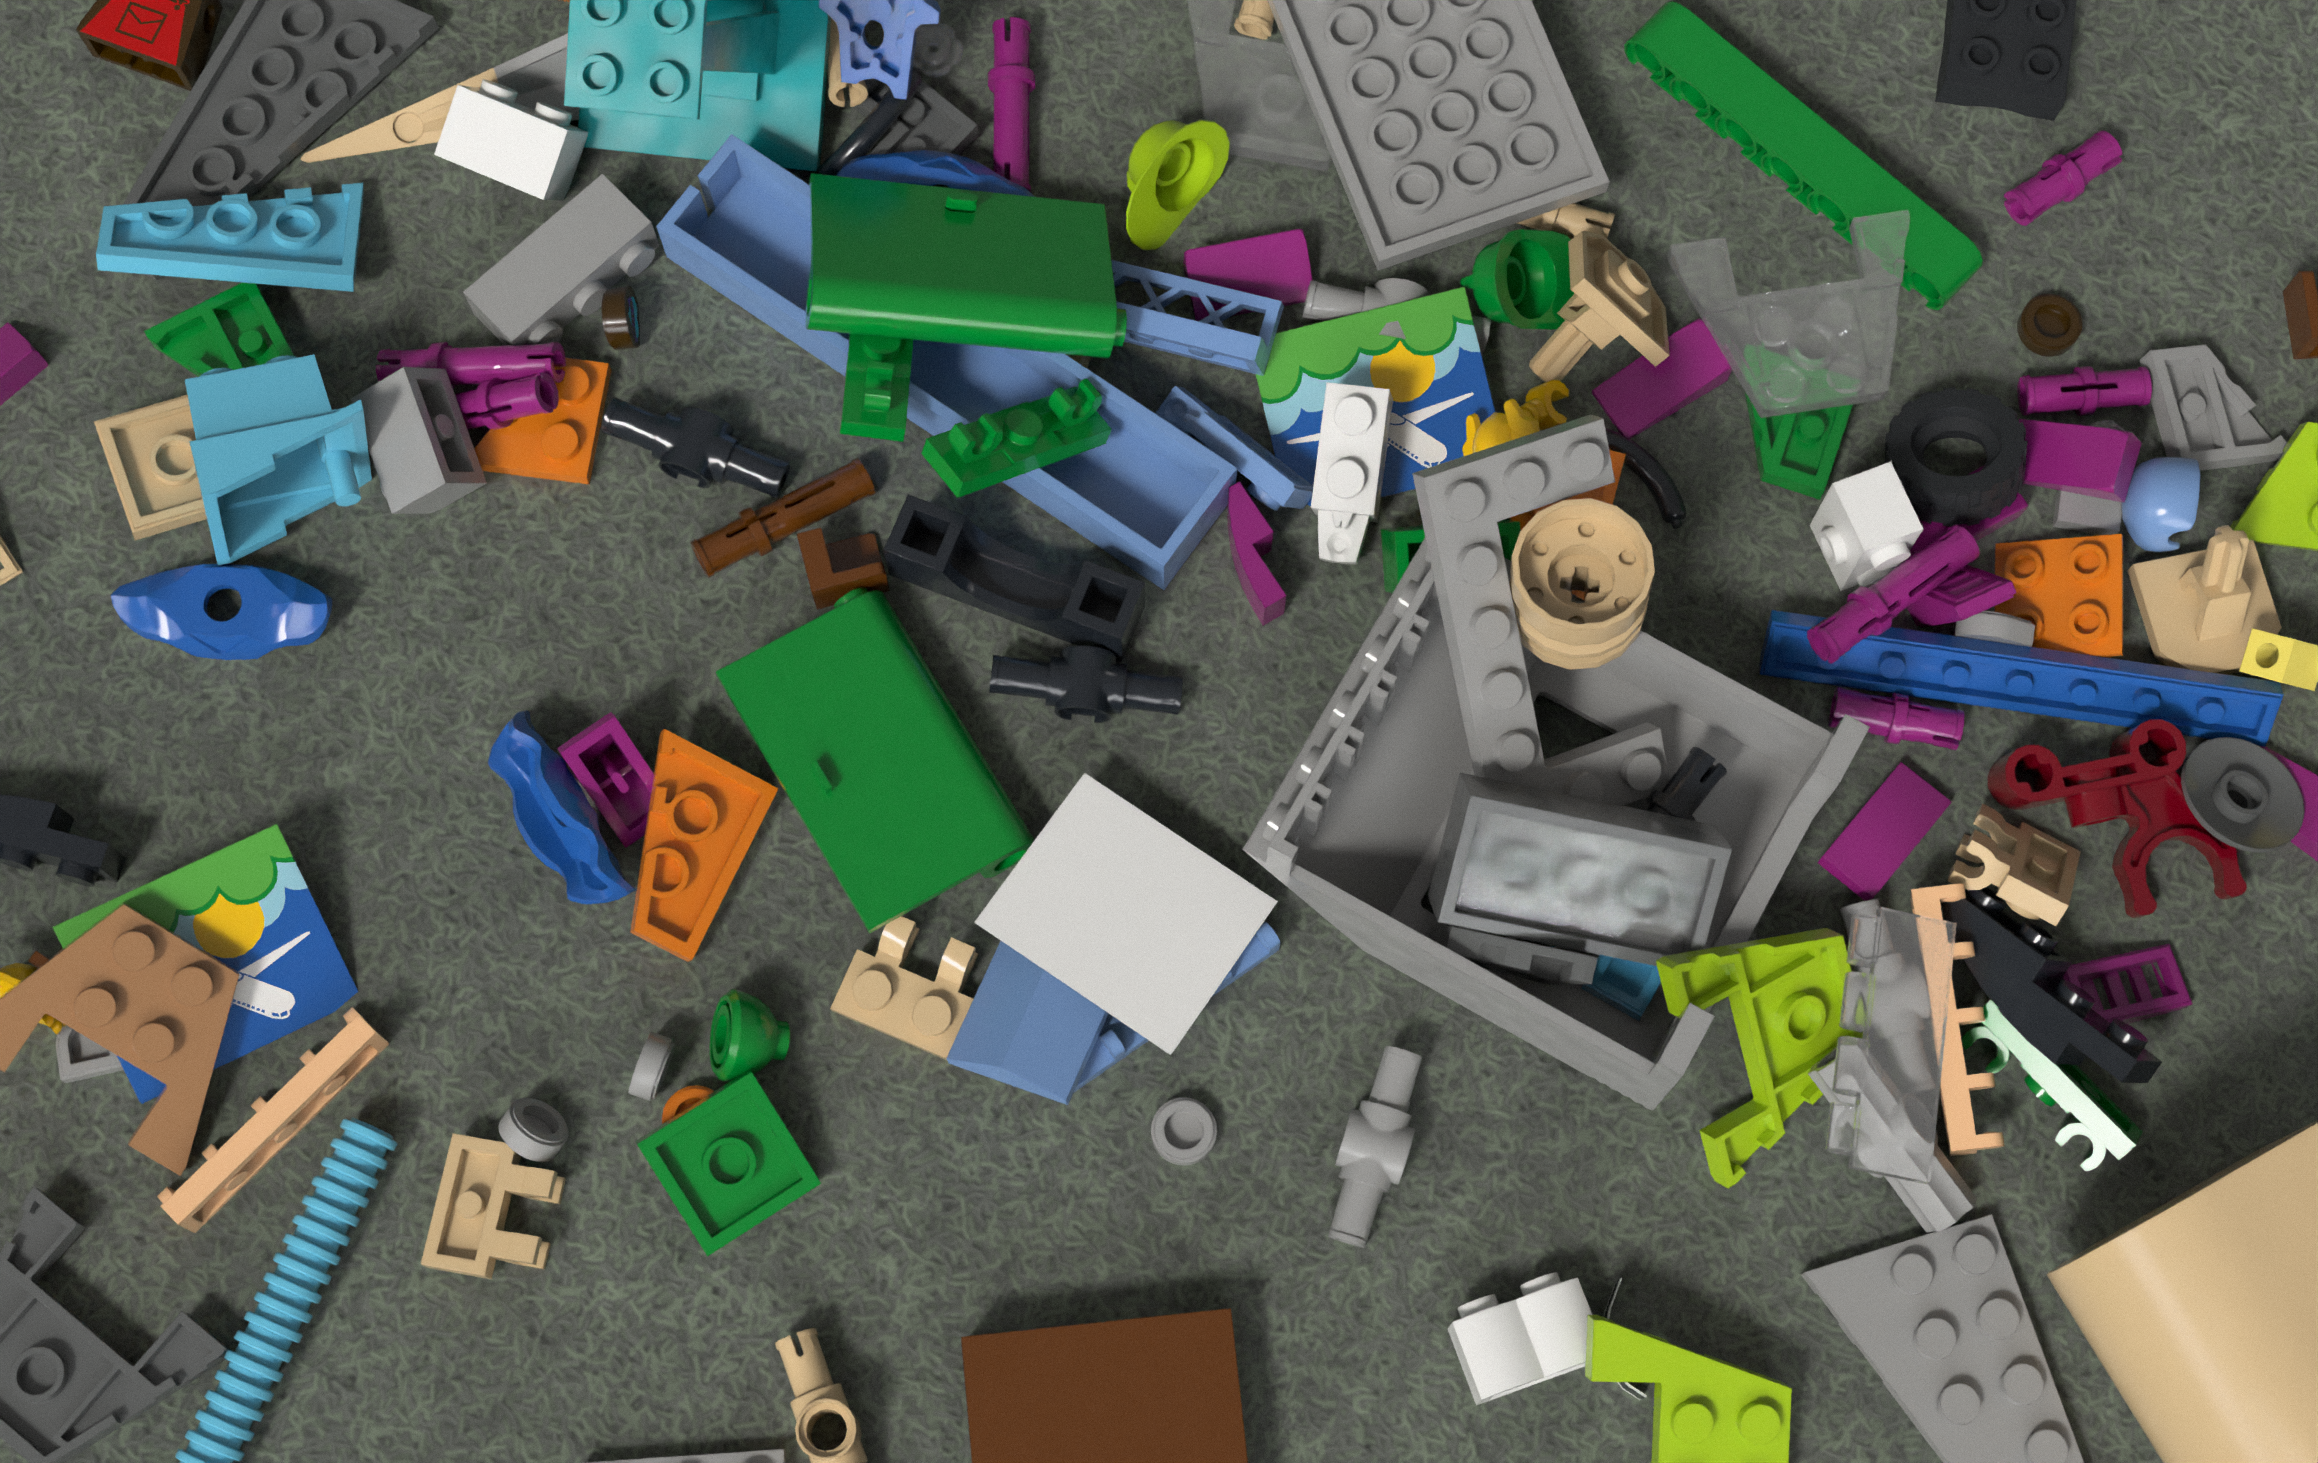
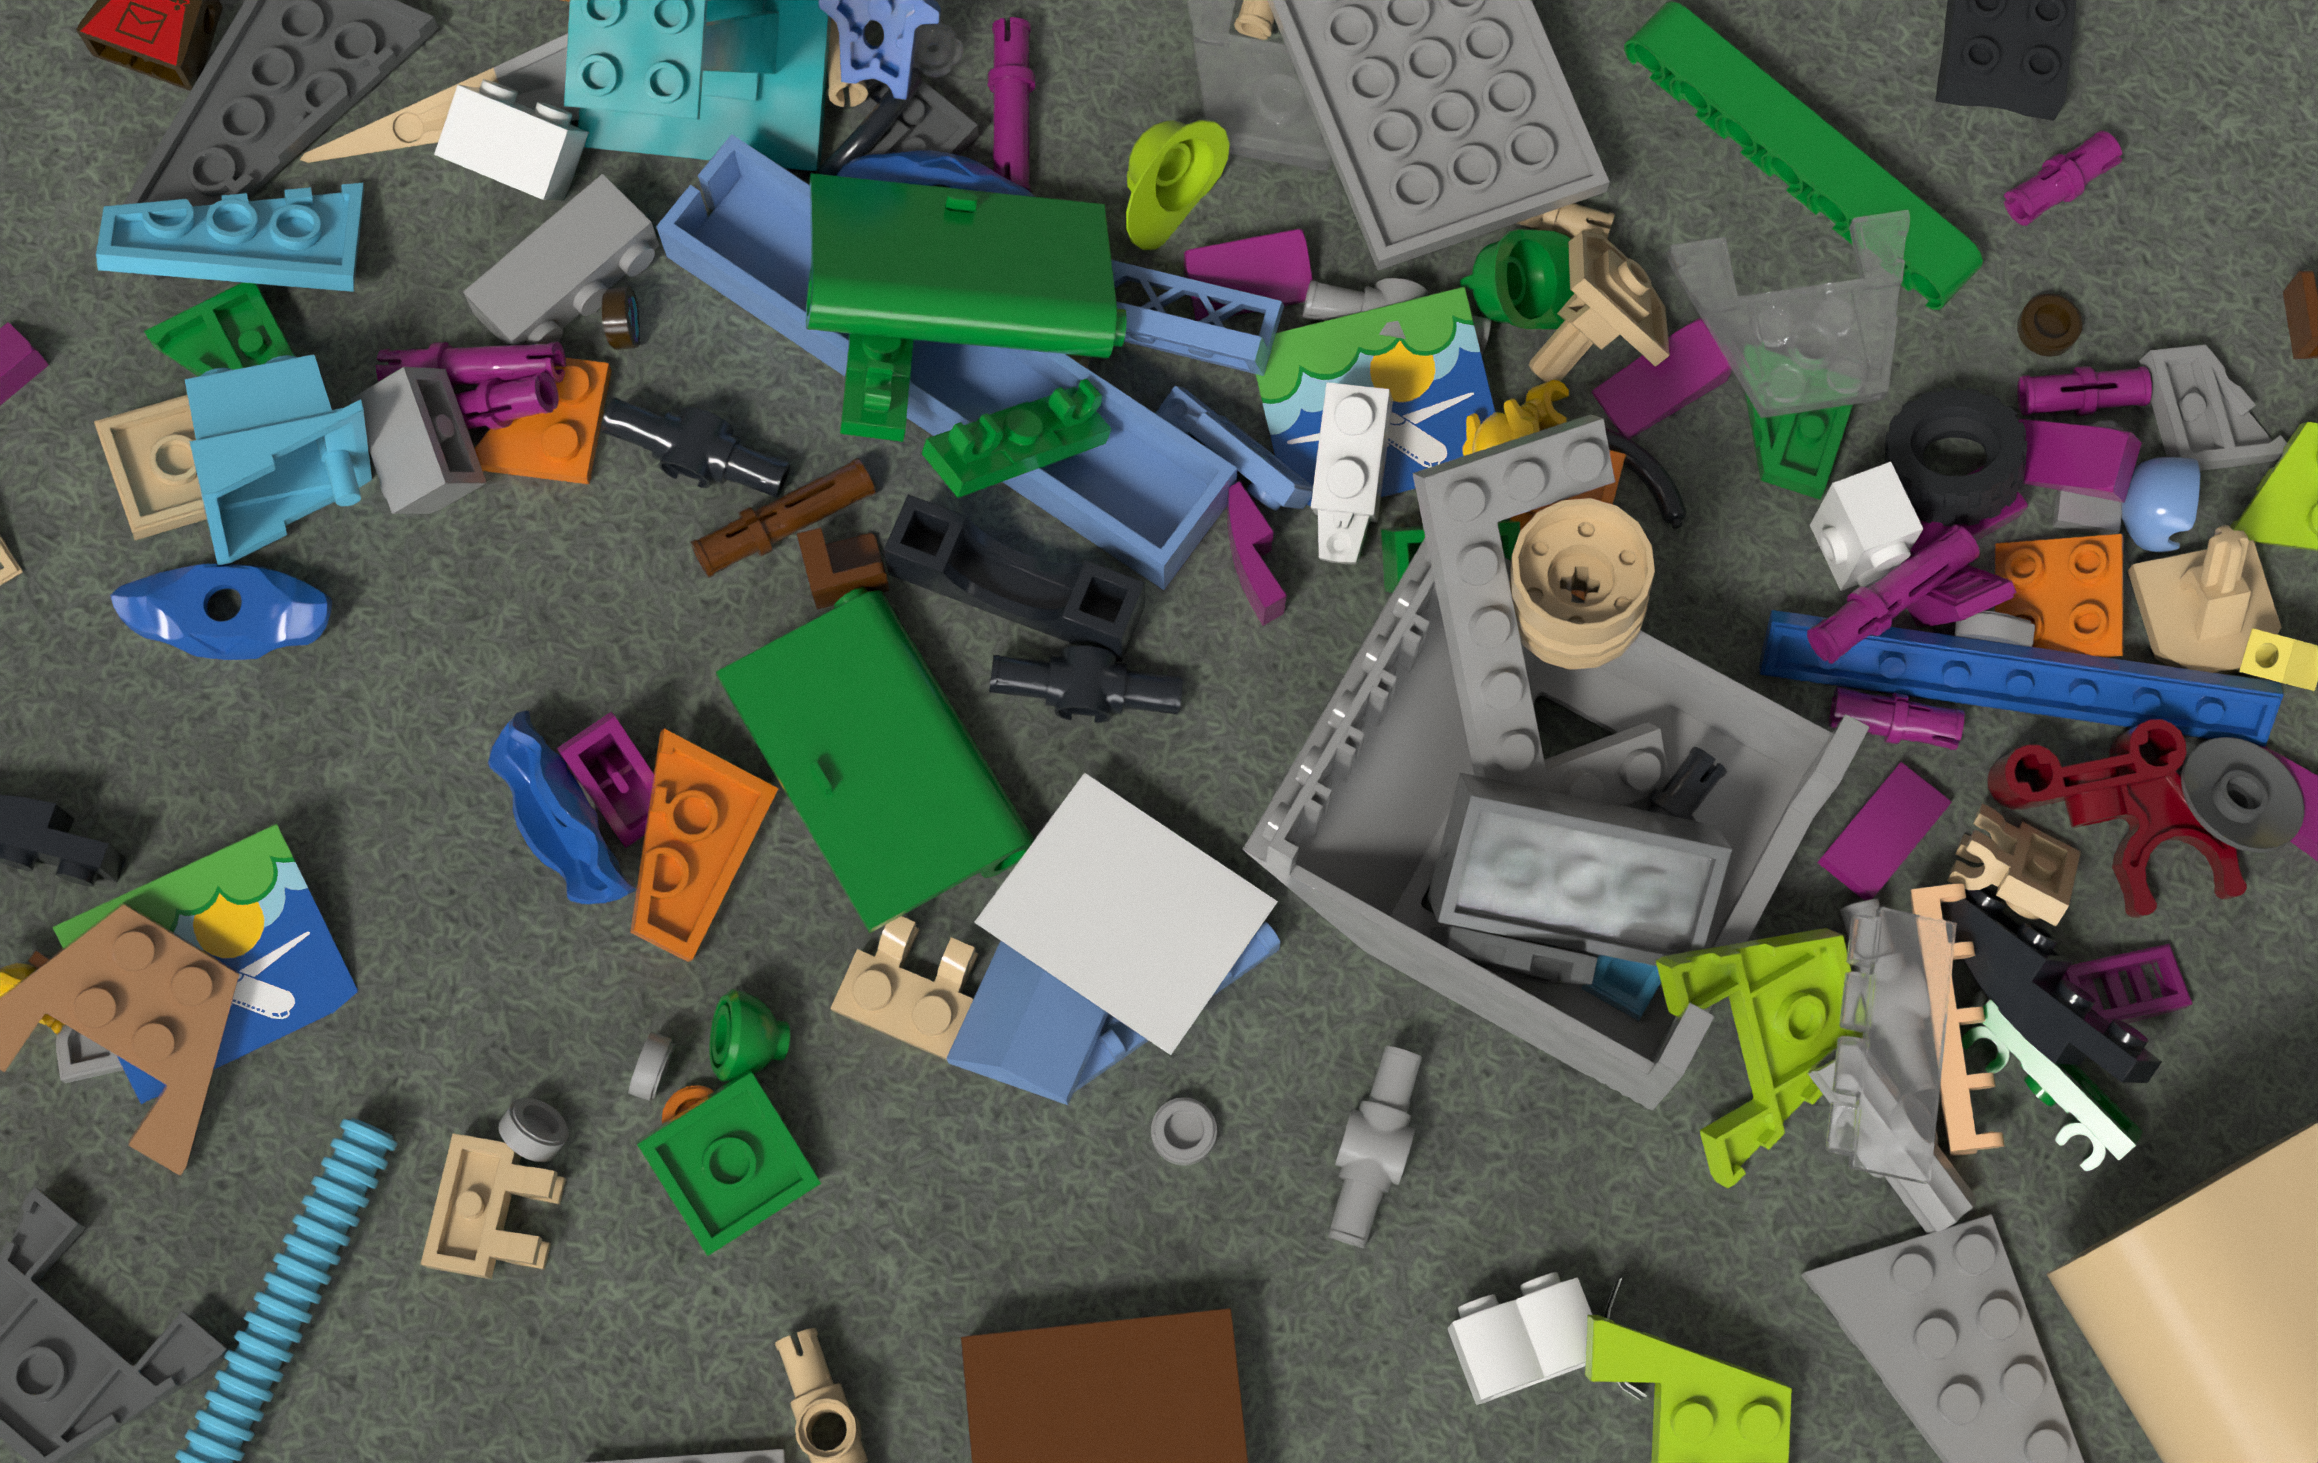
(273, 1124): light nougat hinge -> none

